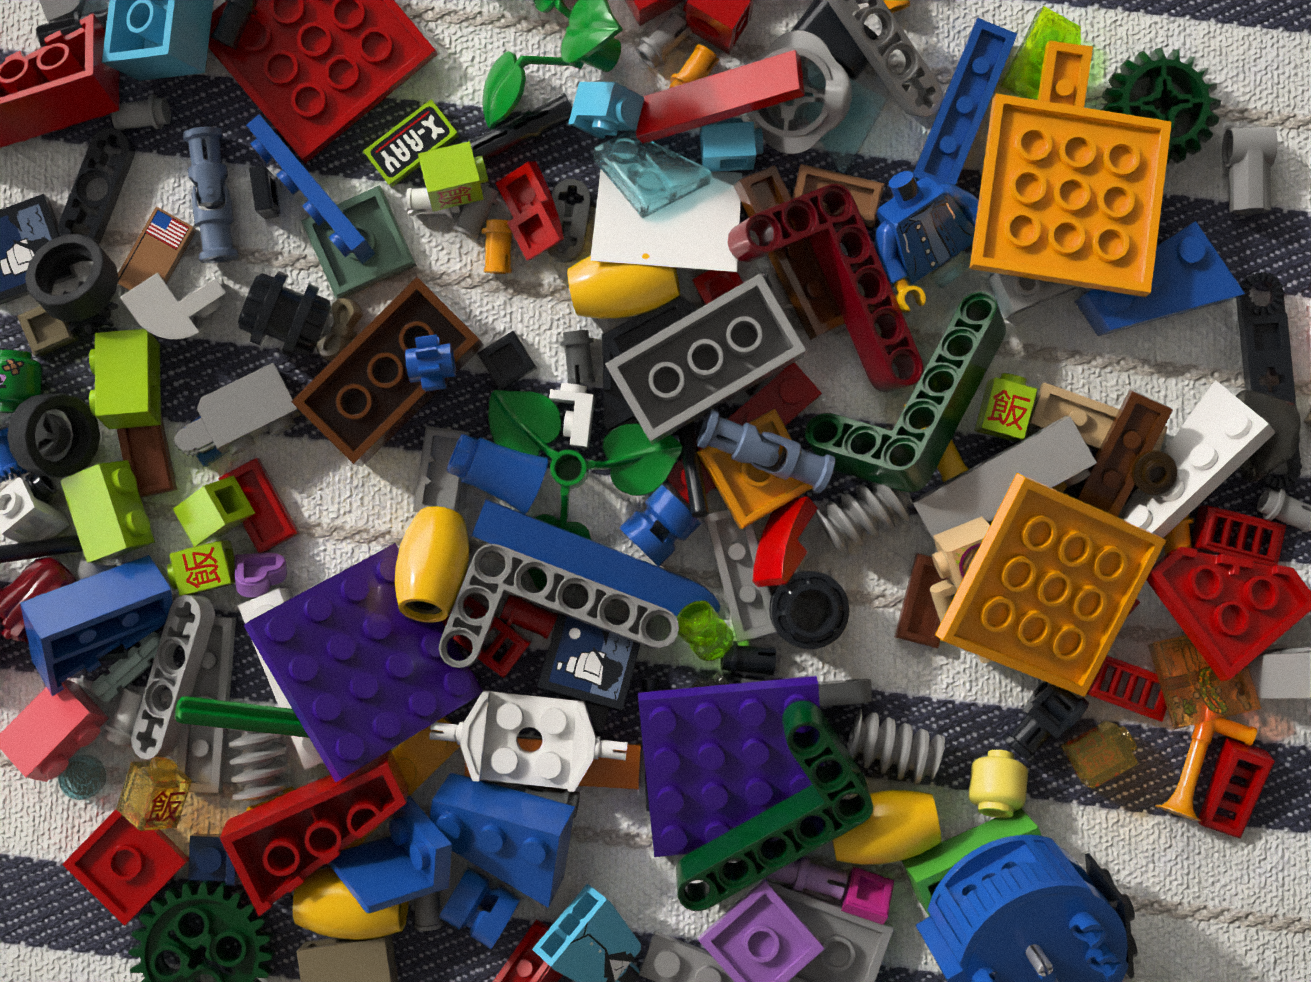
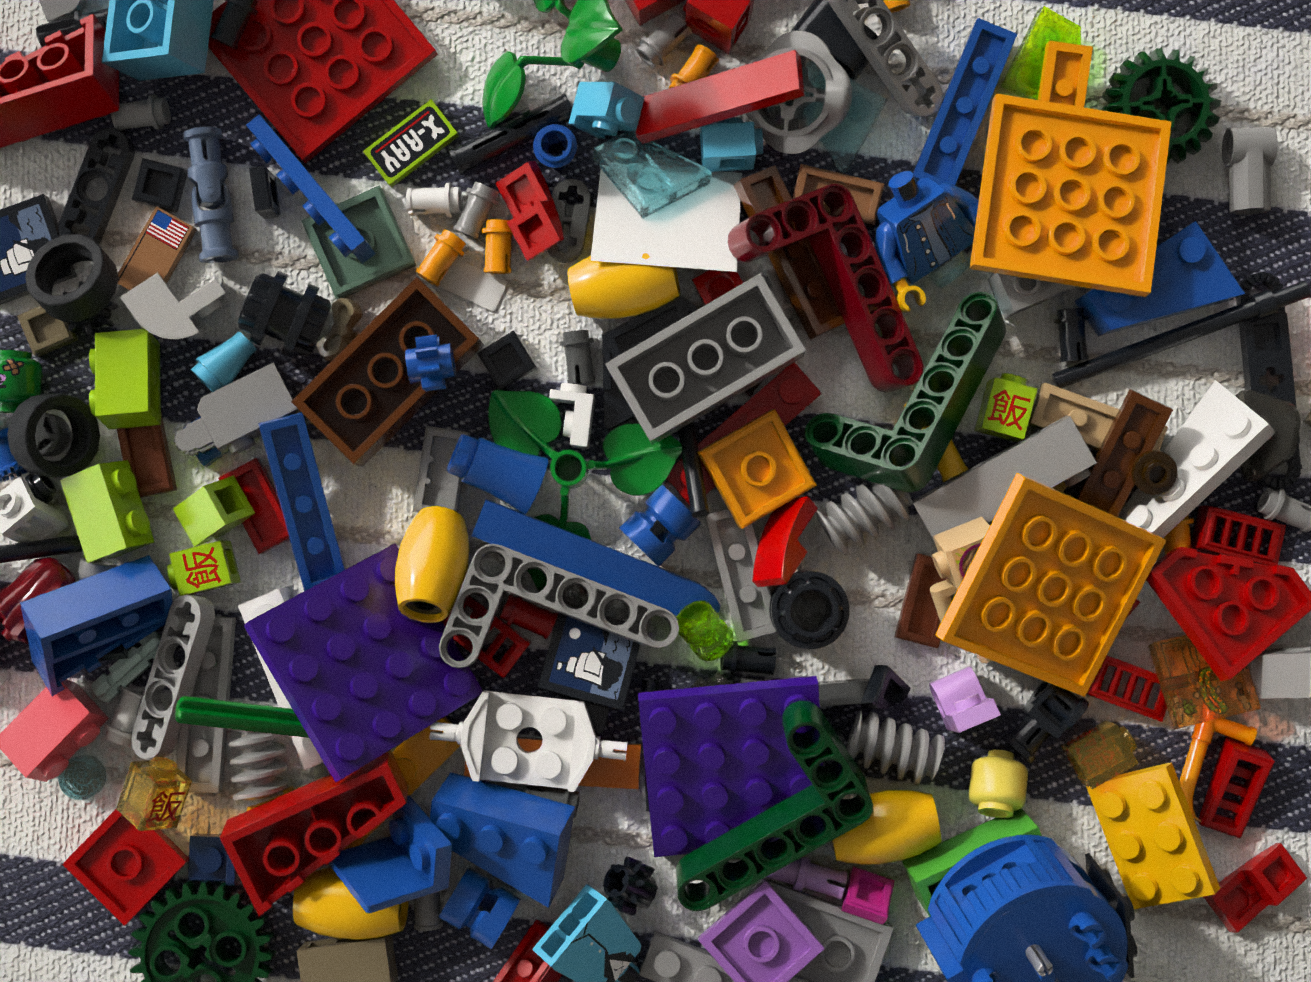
(159, 185): none -> black tile
(223, 362): none -> medium azure cone
(258, 572): medium lavender tile -> none
(301, 499): none -> blue plate
(441, 257): none -> light orange pin
(453, 176): lime brick -> none
(472, 284): none -> white sticker
(552, 138): none -> blue cone
(630, 886): none -> black gear
(761, 450): sand blue piece -> none
(884, 689): none -> black tile
(962, 700): none -> lavender plate
(1072, 334): none -> black pin
(1153, 837): none -> yellow plate
(1254, 886): none -> red slope
(1261, 305): none -> black bar

